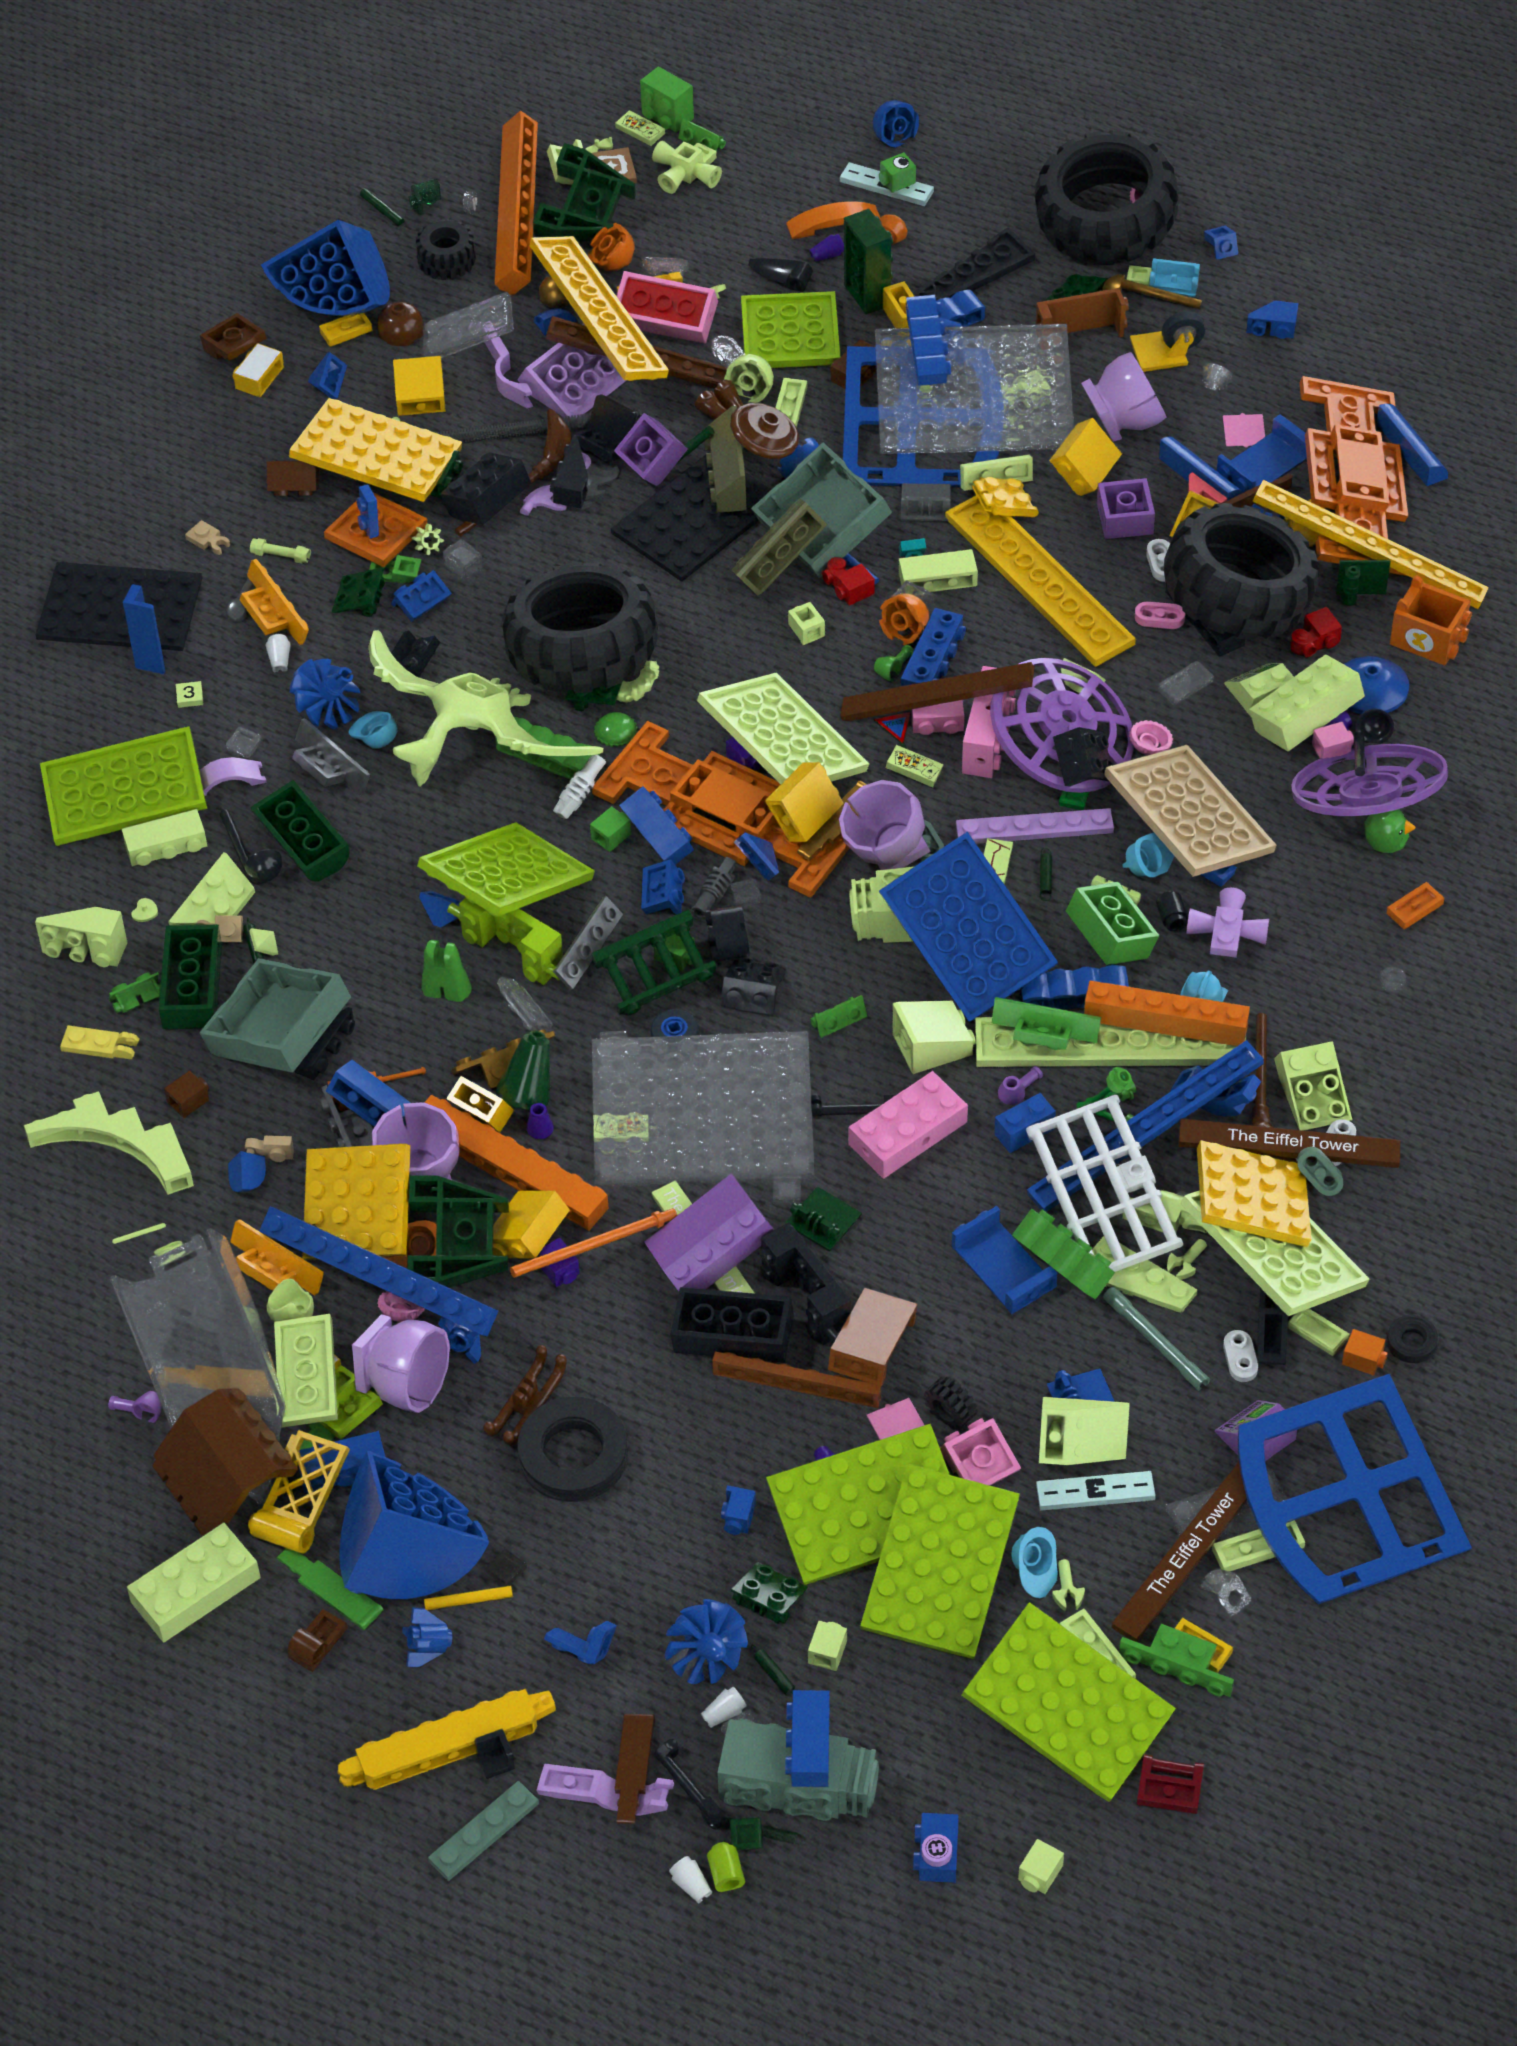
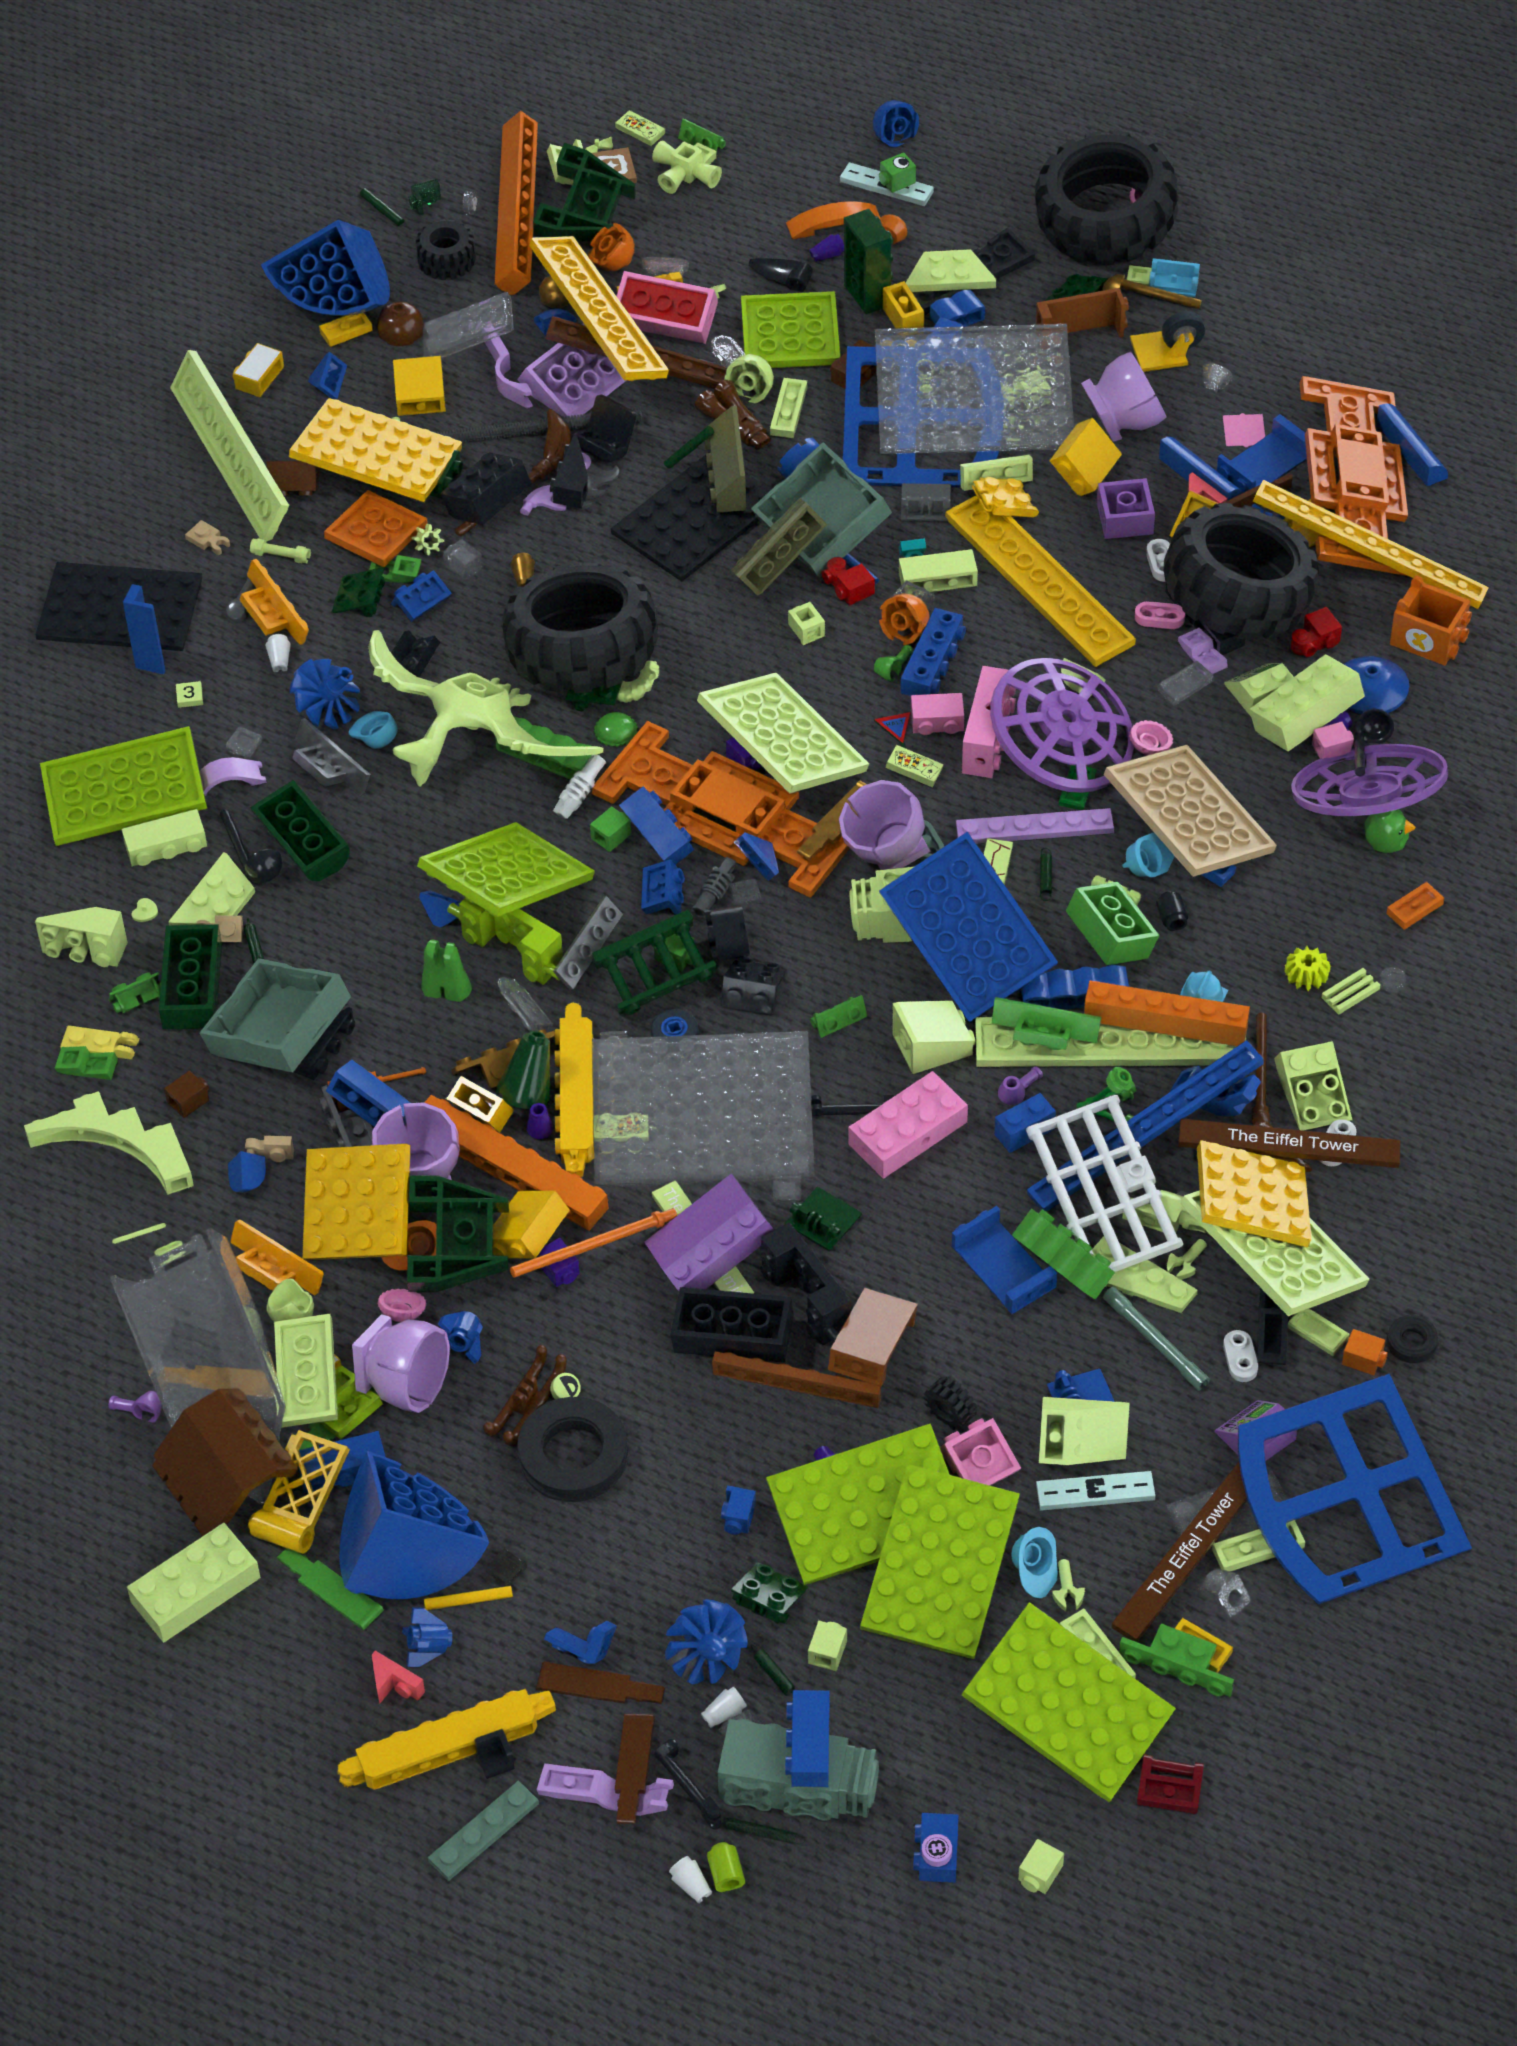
(81, 1062): none -> bright green slope
(229, 446): none -> yellowish green plate
(231, 337): reddish brown plate -> none
(264, 941): yellowish green slope -> none
(313, 1644): reddish brown plate -> none
(368, 511): blue plate -> none
(379, 1271): blue plate -> none
(390, 1675): none -> coral slope
(522, 568): none -> pearl gold cone
(565, 1386): none -> yellowish green tile
(576, 1090): none -> yellow hinge
(596, 1684): none -> reddish brown piece
(650, 449): medium lavender brick -> none
(666, 99): bright green brick -> none
(746, 1833): dark green tile -> none
(764, 430): reddish brown piece -> none
(804, 802): yellow brick -> none
(895, 1419): bright pink piece -> none
(926, 340): blue brick -> none
(937, 691): reddish brown tile -> none
(950, 272): none -> yellowish green wing
(1082, 755): black bracket -> none
(1200, 648): none -> lavender slope
(1223, 240): blue bracket -> none
(1228, 924): lavender brick -> none
(1280, 314): blue slope -> none
(1307, 968): none -> neon yellow gear
(1318, 1170): sand green plate -> none
(1361, 578): dark green hinge -> none
(1366, 980): none -> yellowish green tile

